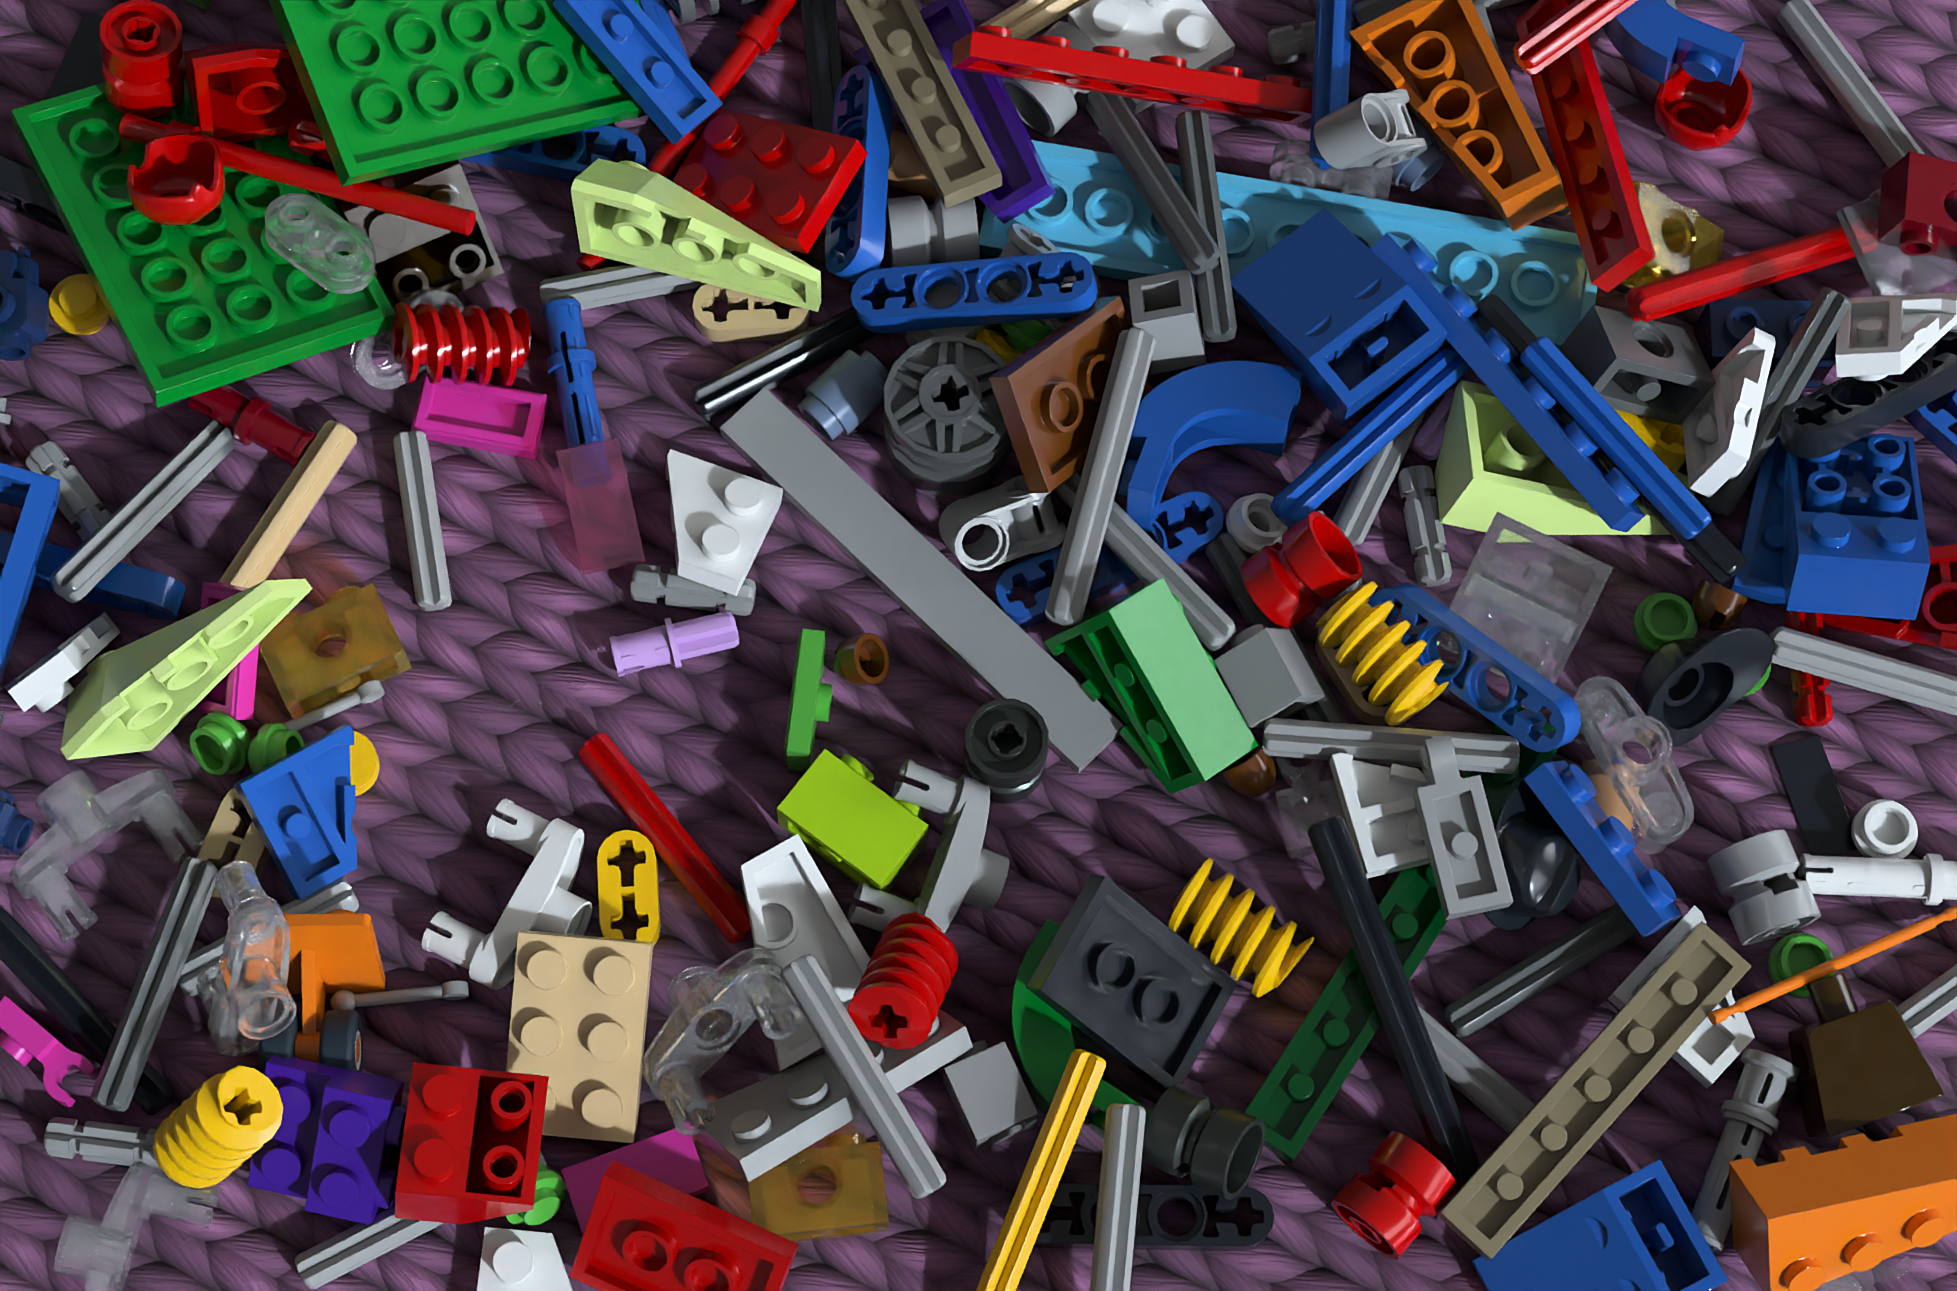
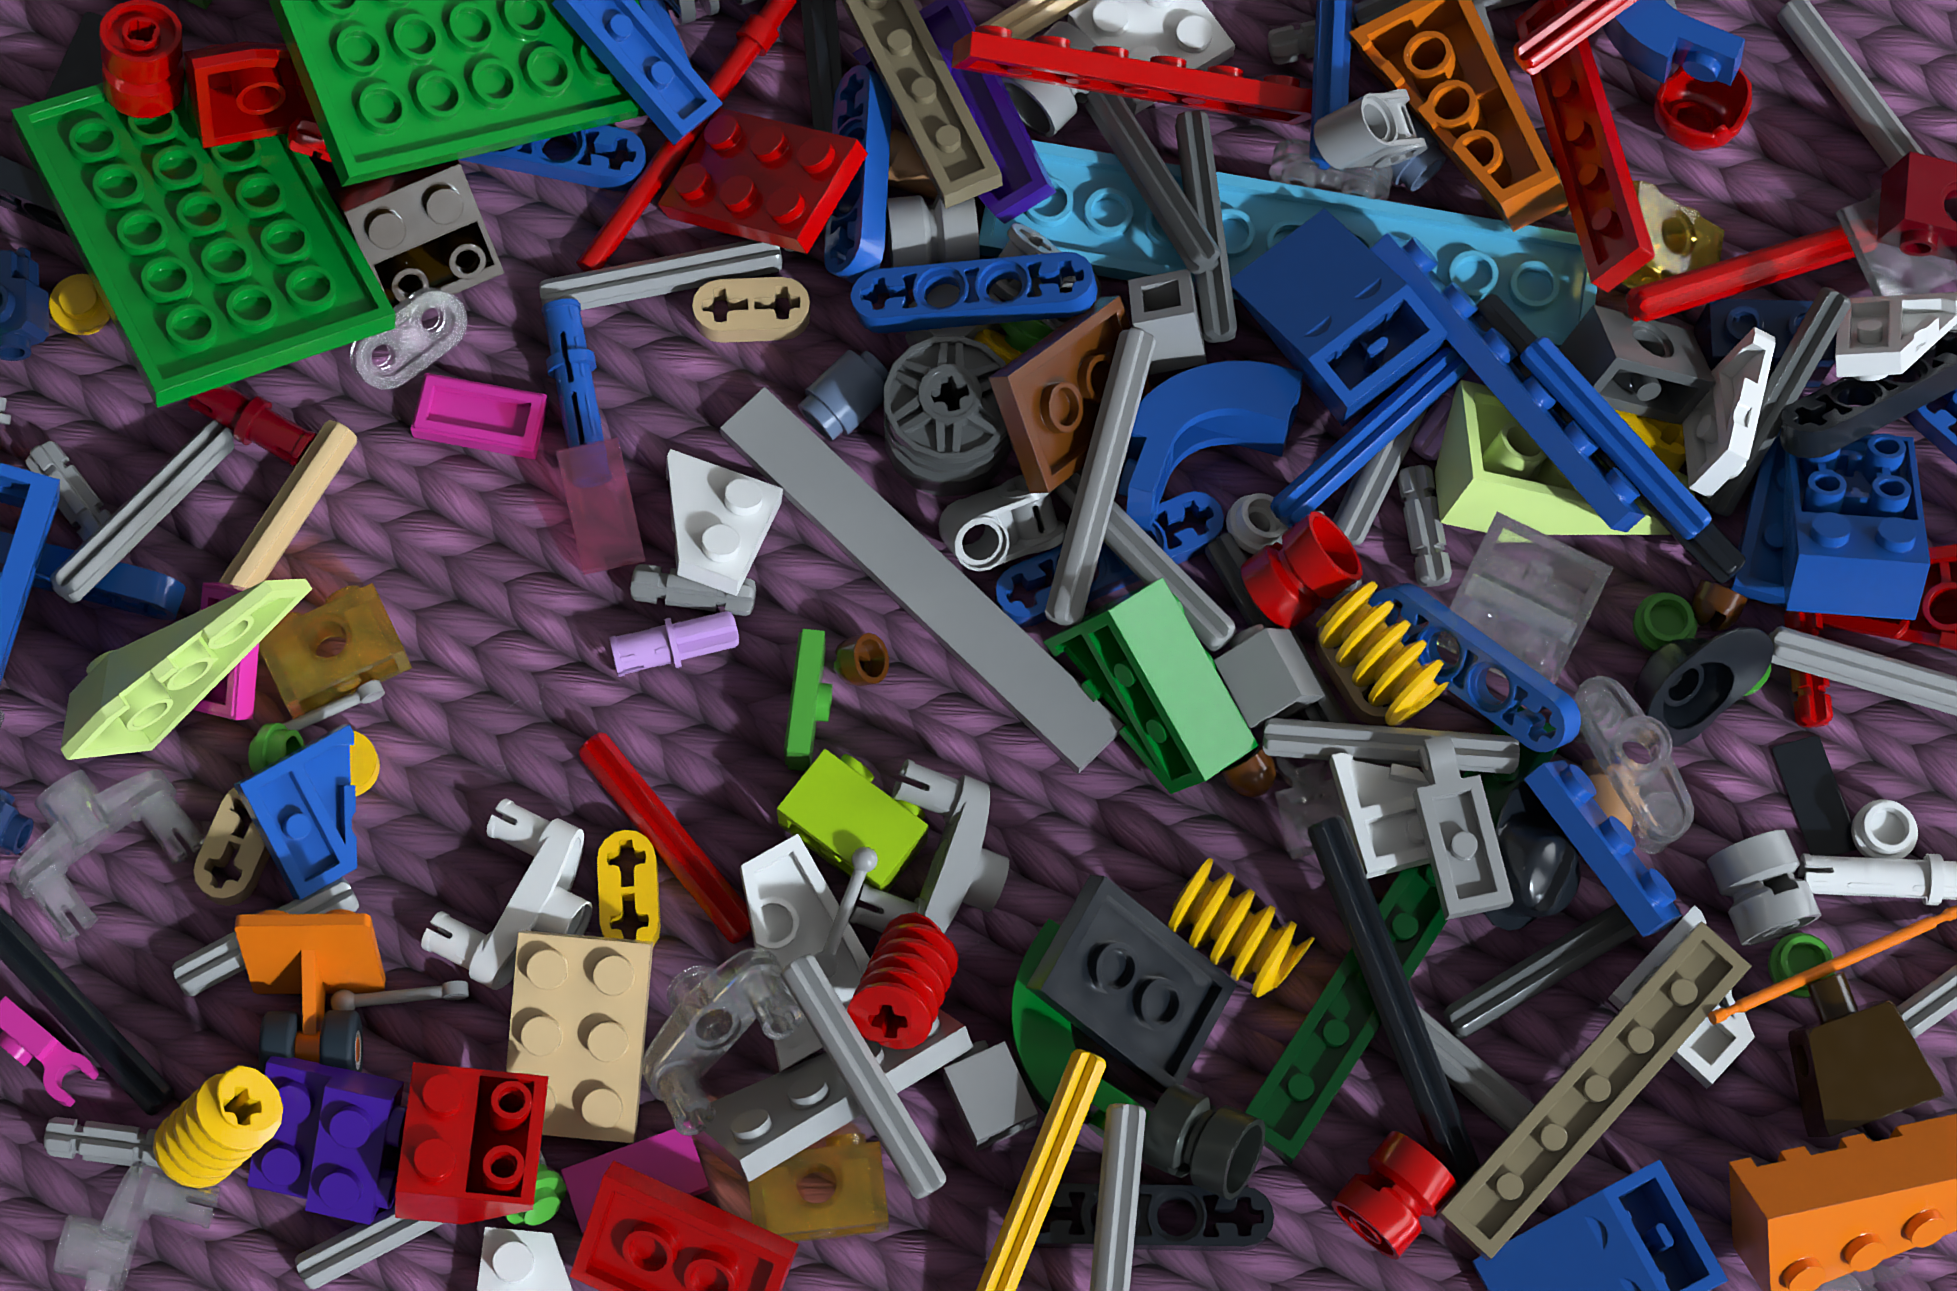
(47, 679): white wing -> none
(155, 985): dark grey axle -> none
(177, 179): red hair -> none
(220, 744): bright green plate -> none
(249, 985): clear connector -> none
(312, 177): red bar -> none
(316, 239): clear plate -> none
(422, 521): light grey axle -> none
(460, 341): red piece -> none
(659, 226): yellowish green wedge -> none
(783, 362): black axle -> none
(864, 861): none -> light grey hinge
(1006, 749): pearl dark grey wheel -> none
(1748, 1120): light grey pin -> none

